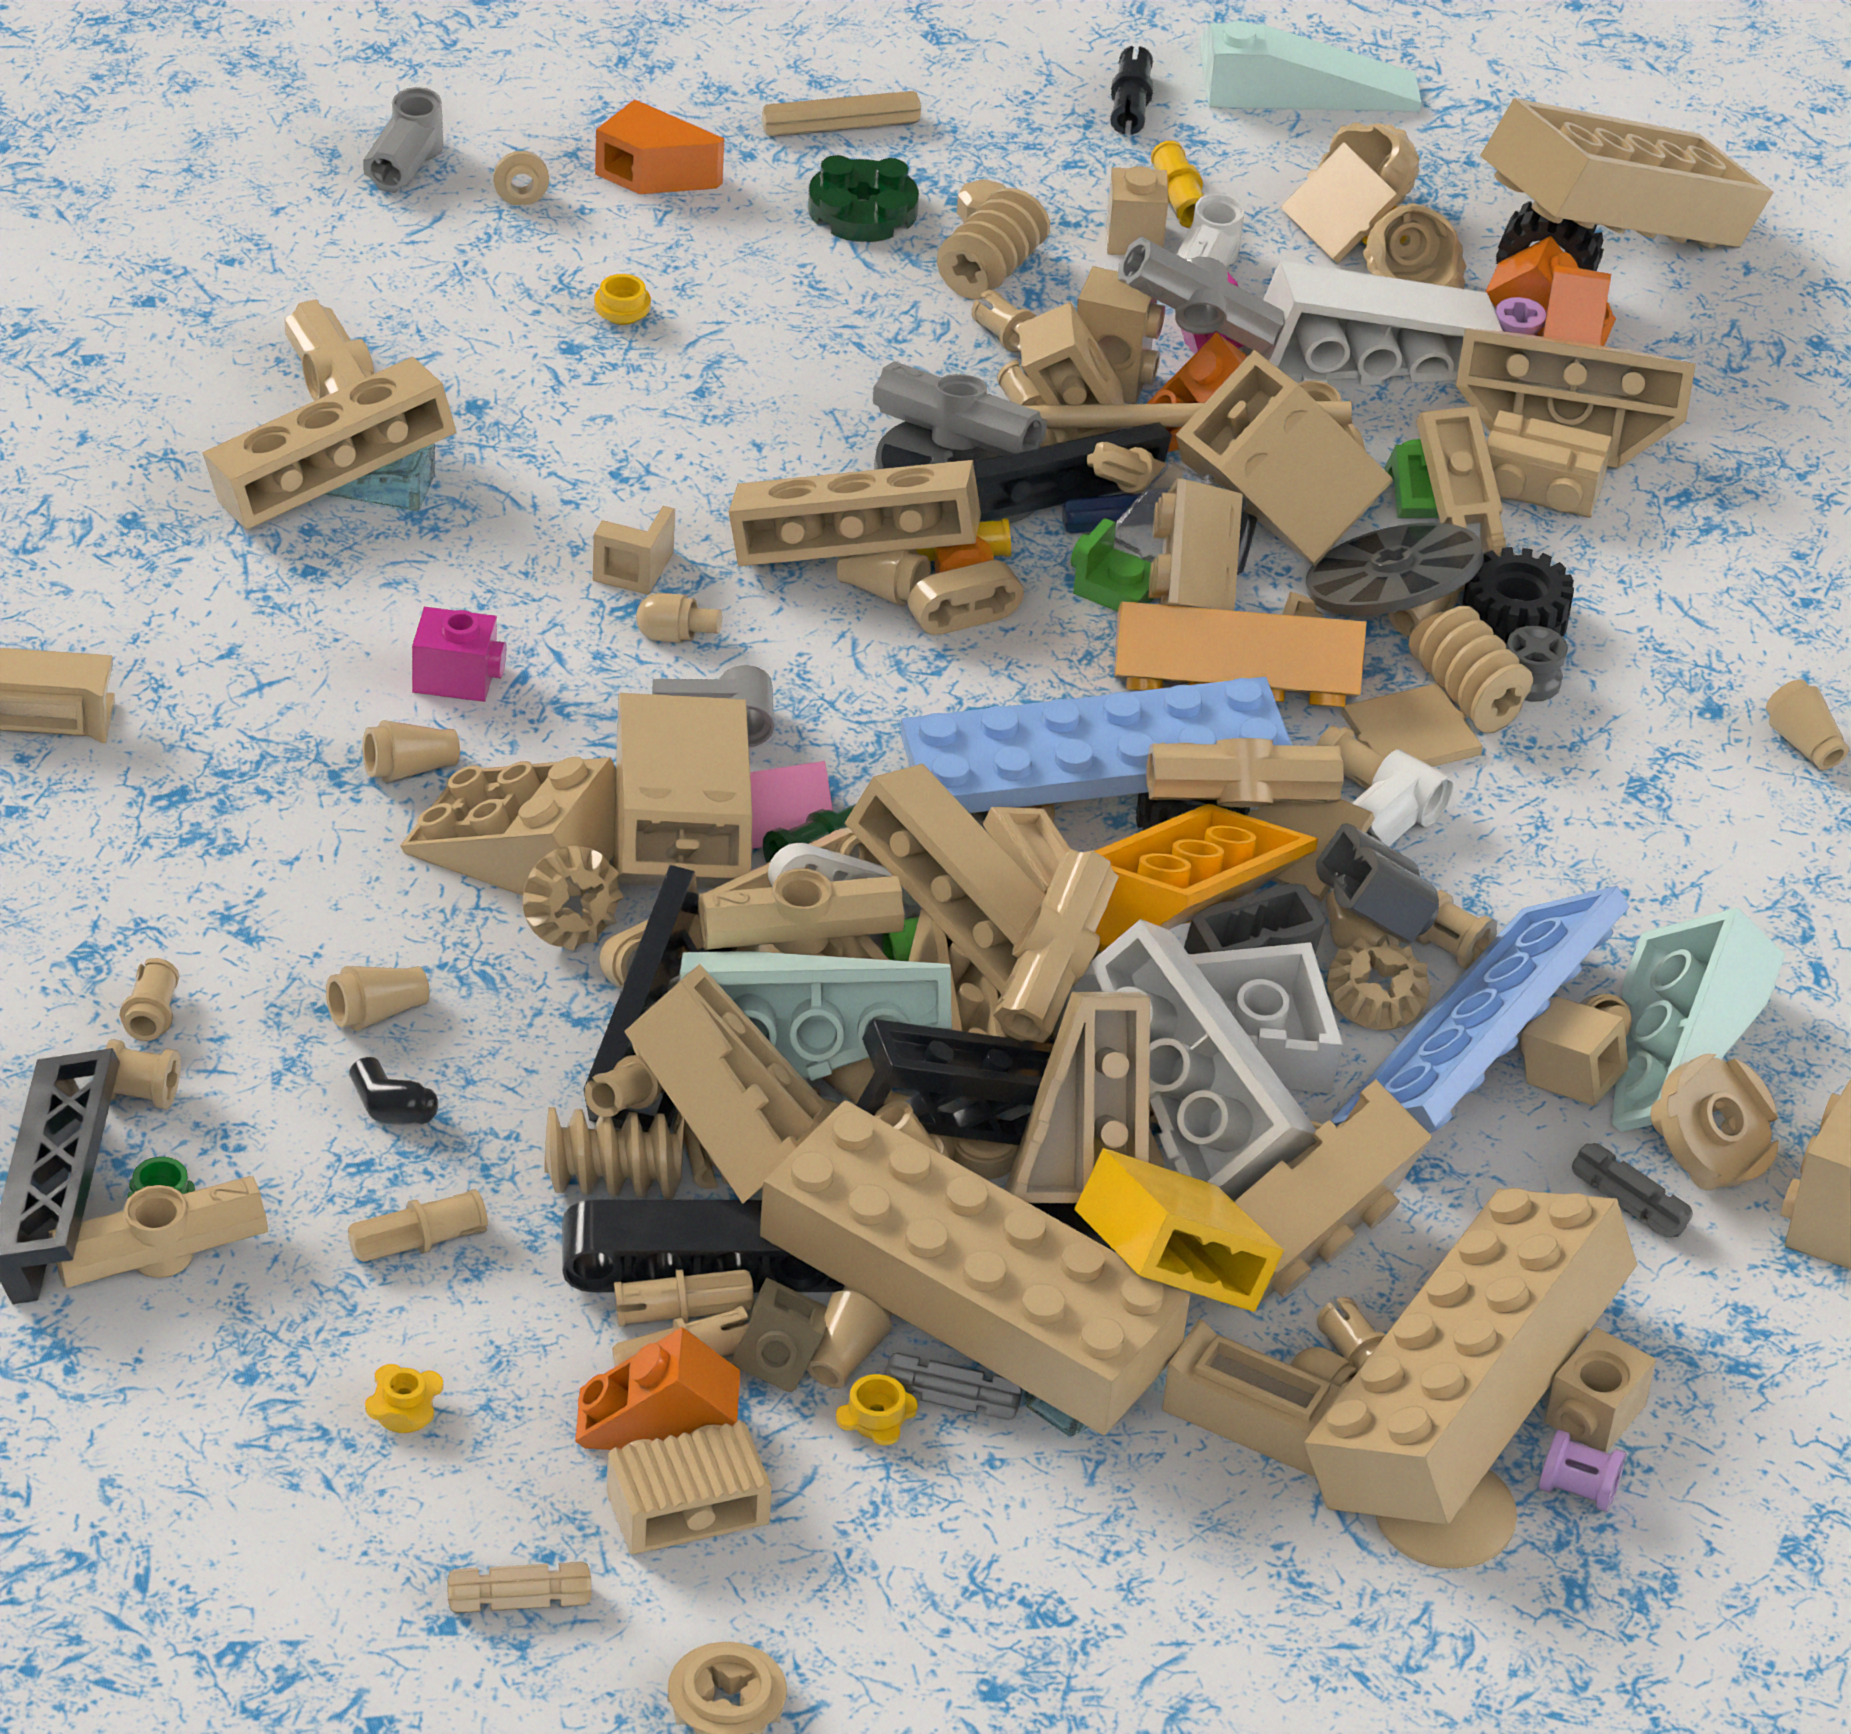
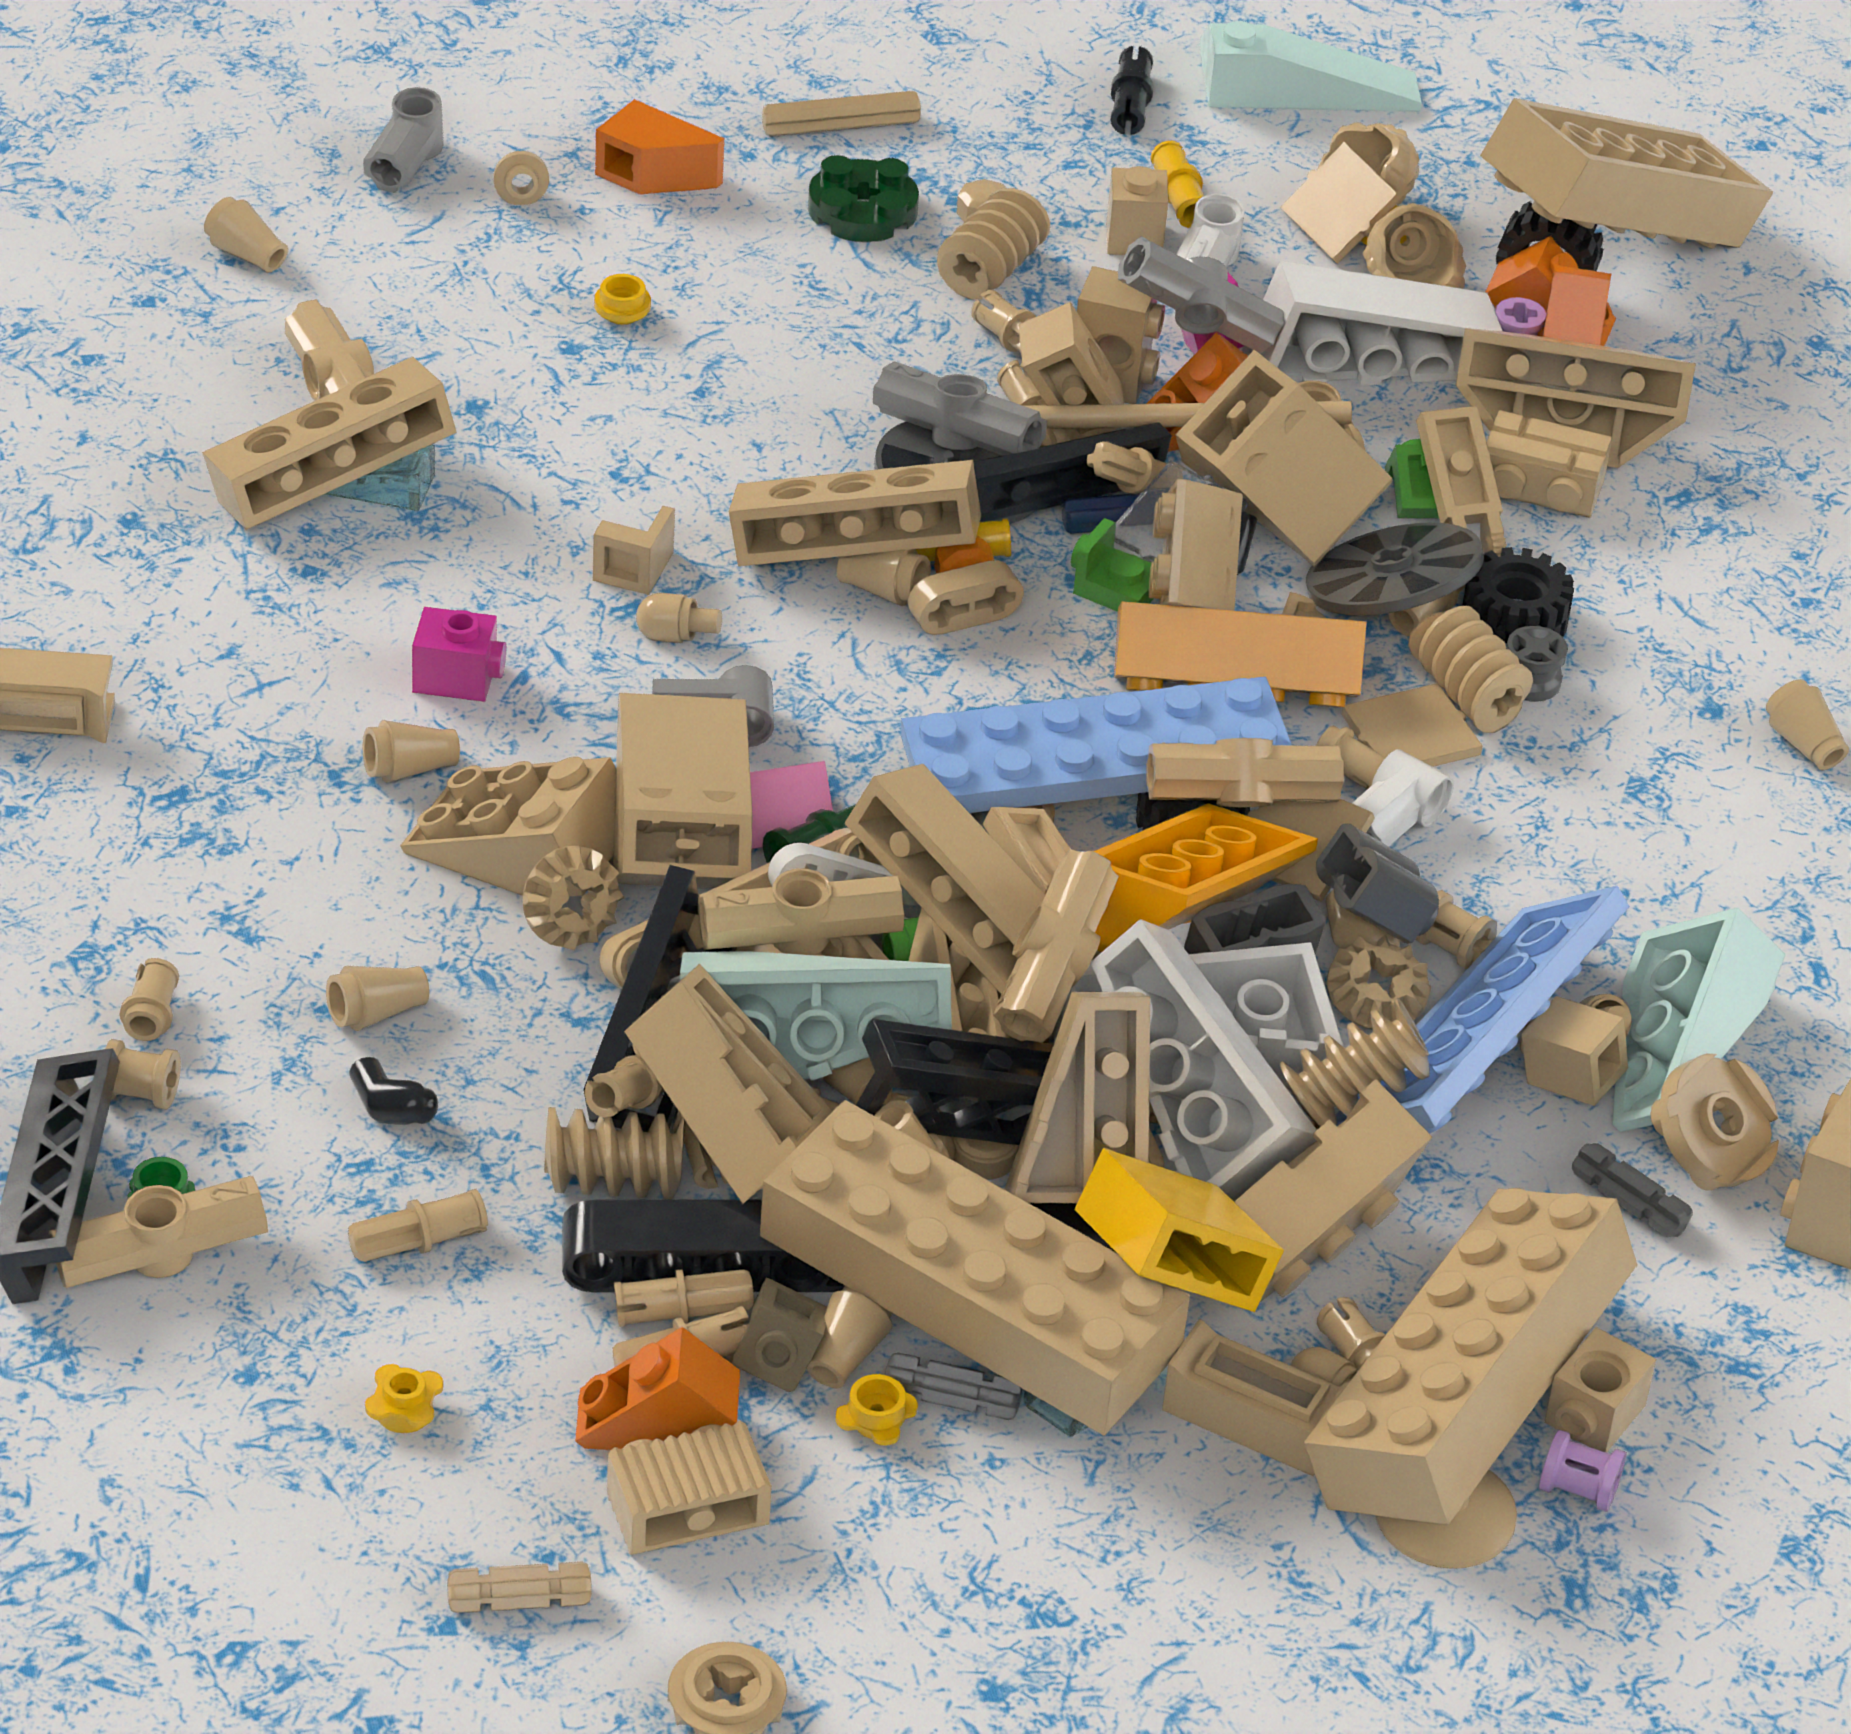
(243, 233): none -> tan cone
(1351, 1069): none -> tan piece

